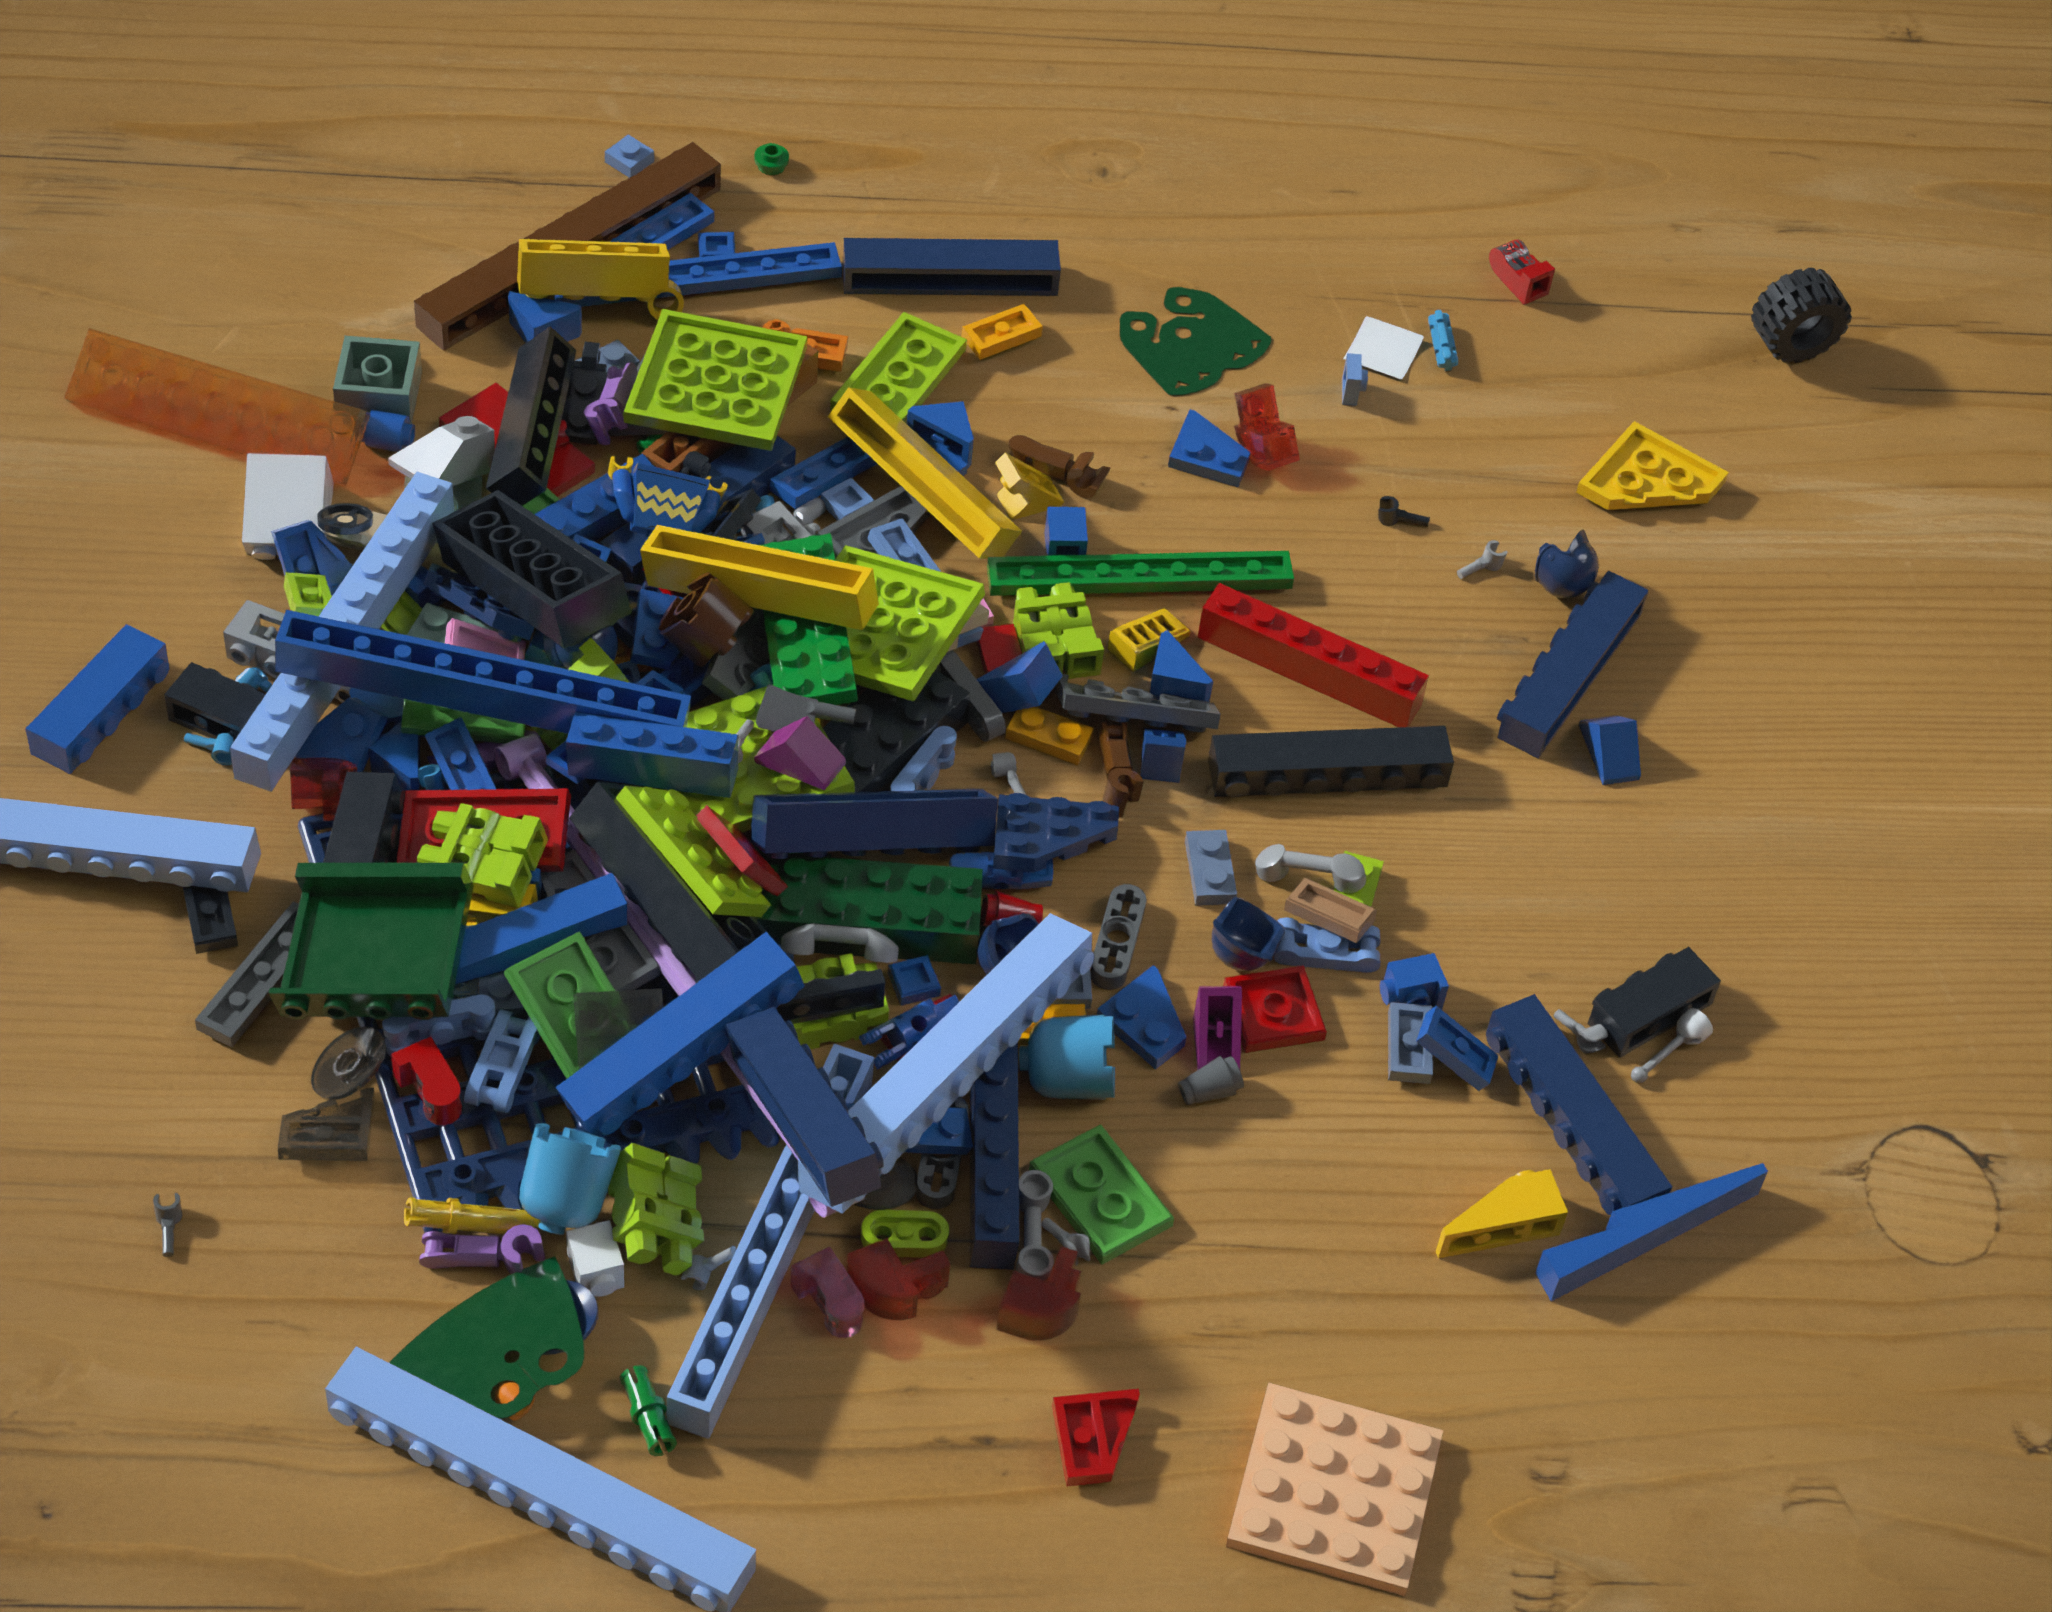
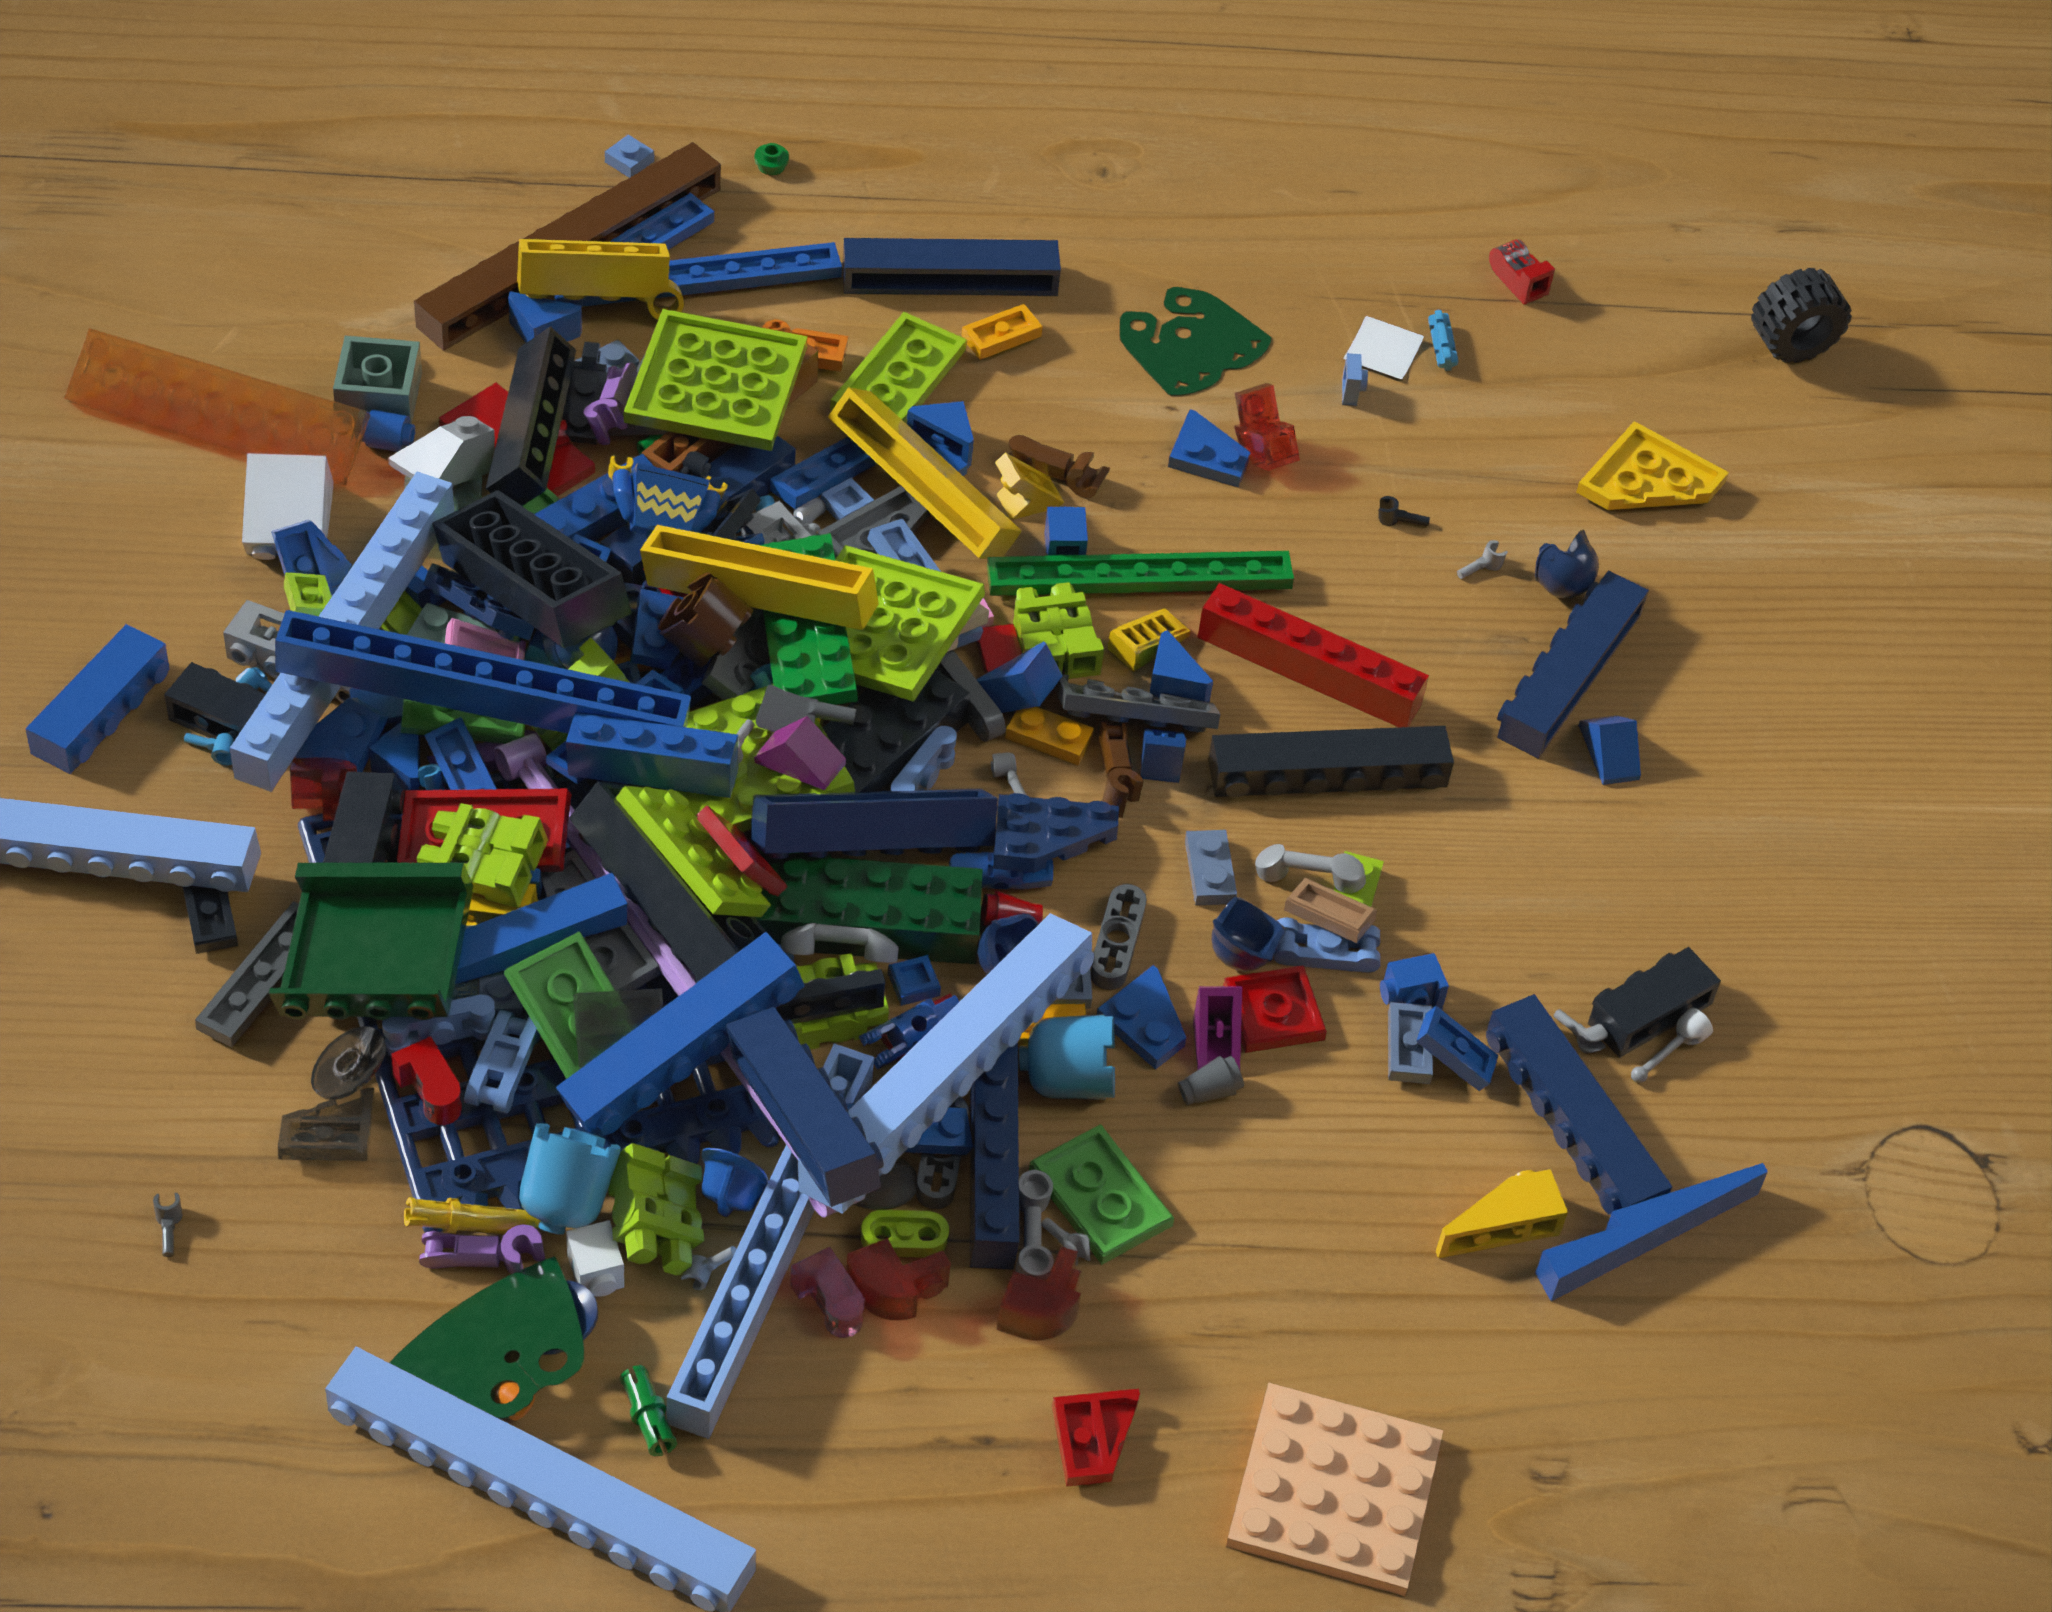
(349, 525): piece -> none
(716, 243): blue tile -> none
(732, 1181): none -> blue piece

